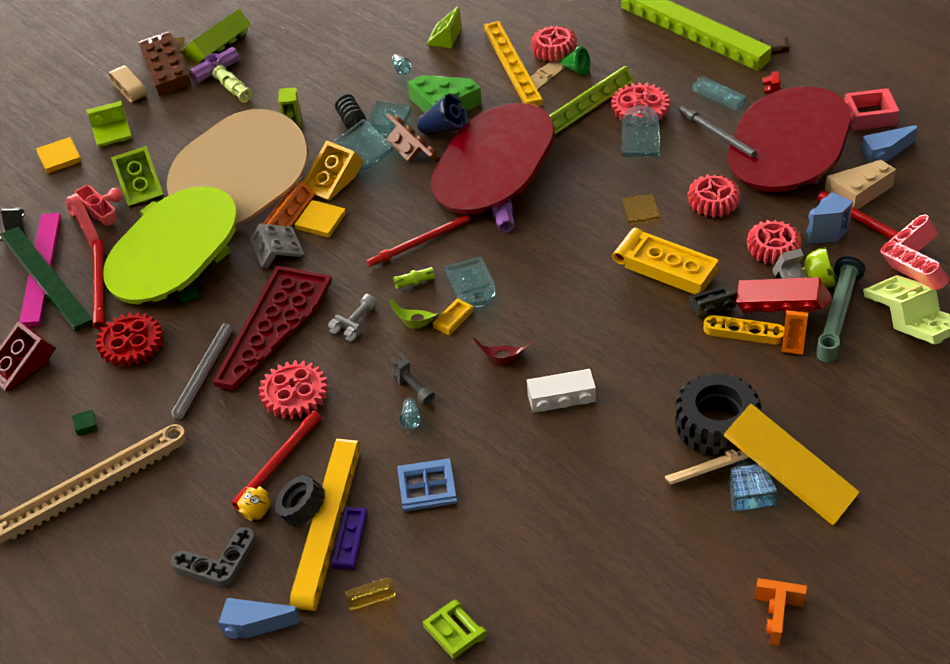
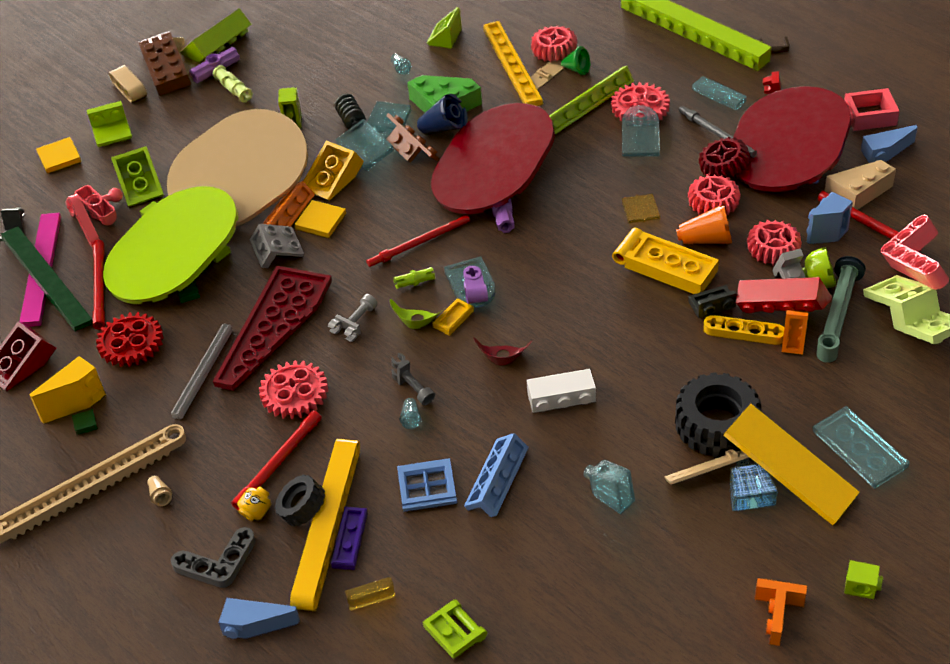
(68, 391): none -> yellow slope
(159, 492): none -> tan cone
(474, 285): none -> medium lavender piece
(497, 474): none -> medium blue fence
(611, 484): none -> clear light blue torso
(706, 228): none -> orange cone
(724, 157): none -> dark red gear
(860, 447): none -> clear light blue tile
(863, 579): none -> lime brick

